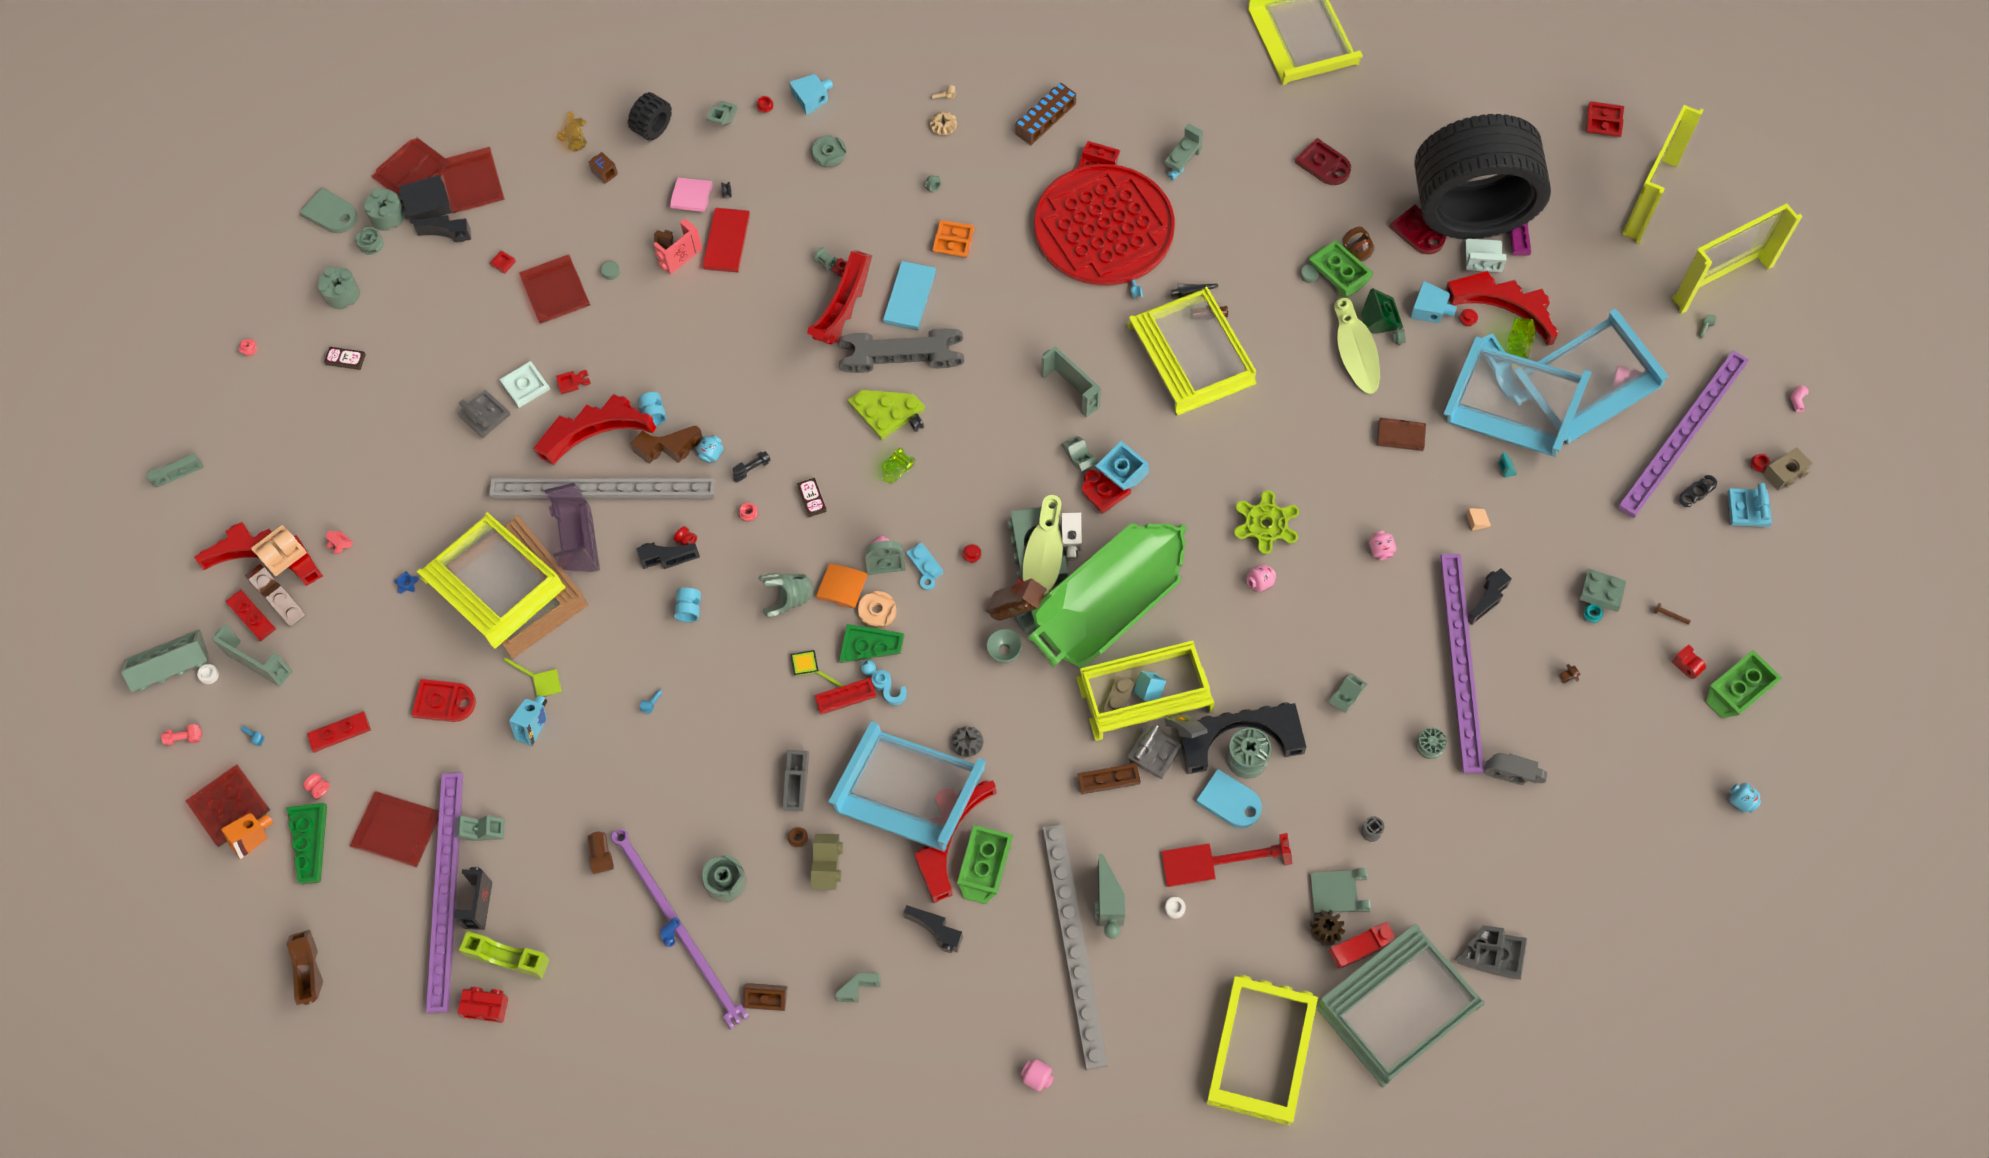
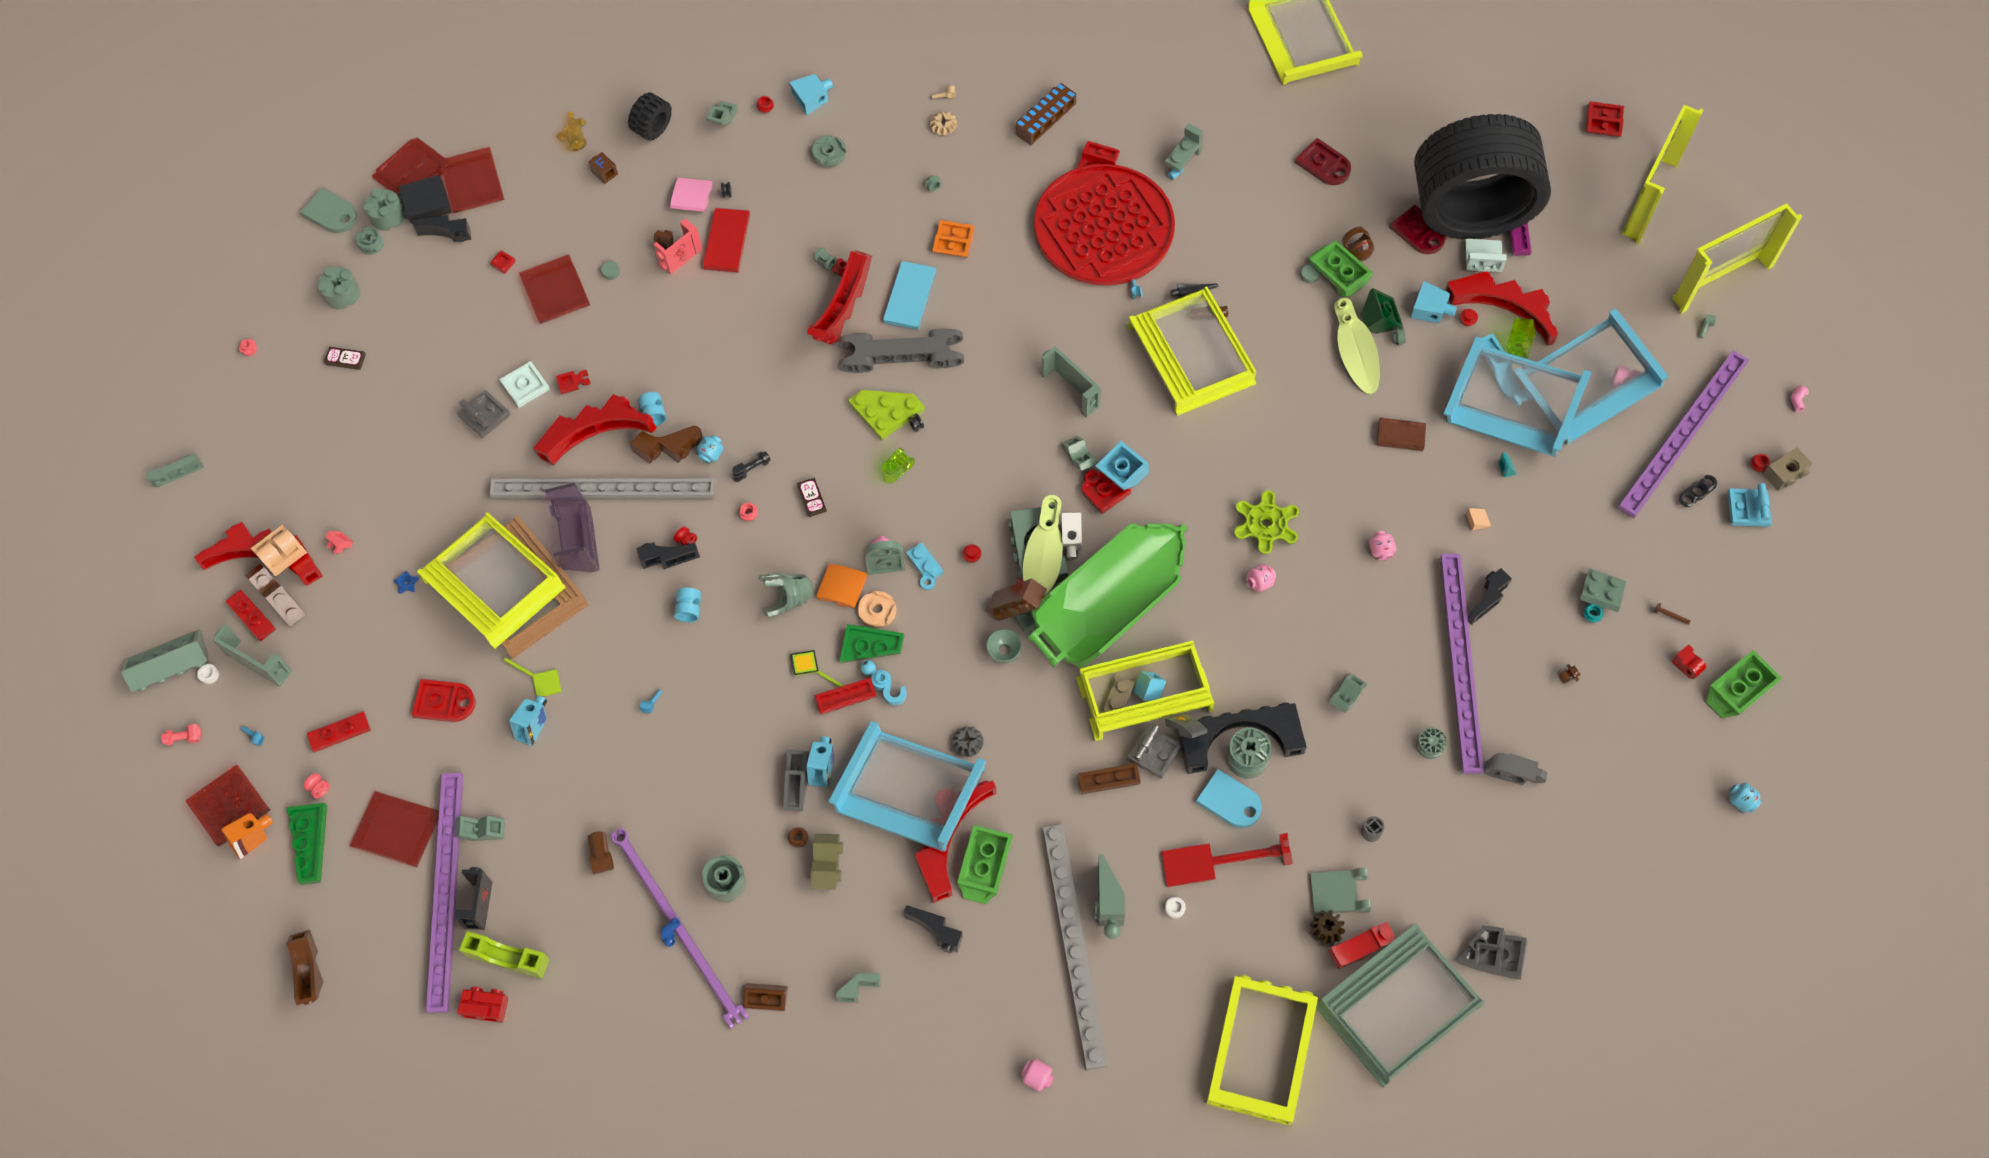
(820, 762): none -> medium azure torso

